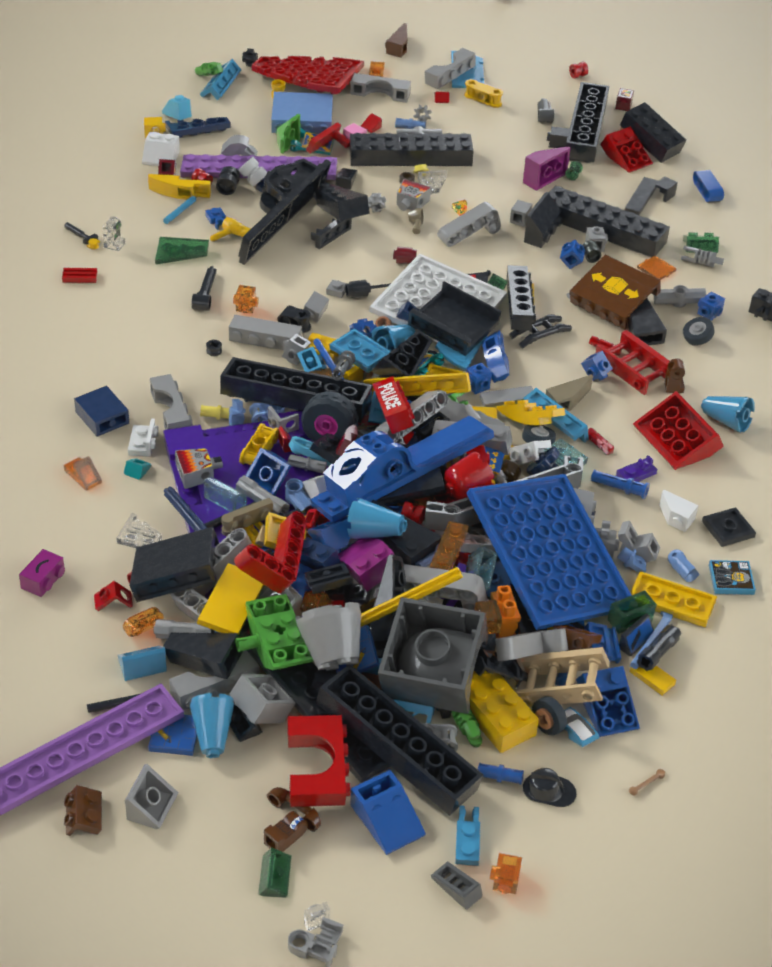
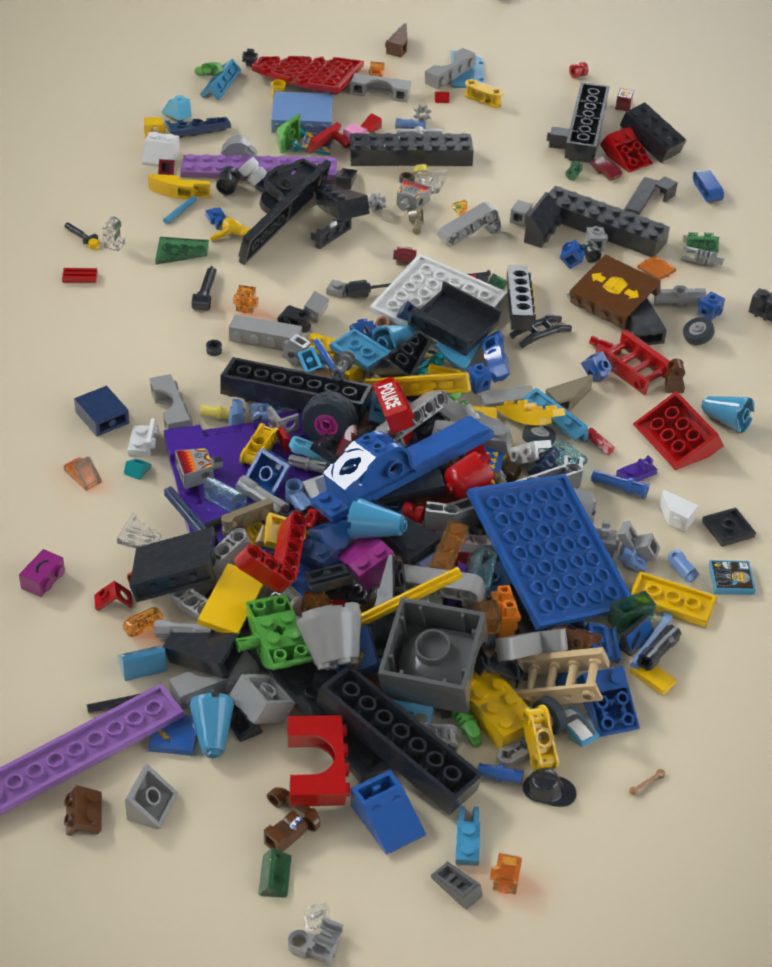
(200, 174): red wheel -> none
(513, 750): none -> light grey beam
(539, 726): none -> yellow piece
(545, 113): dark grey piece -> none
(545, 167): magenta slope -> none
(605, 166): none -> dark red slope

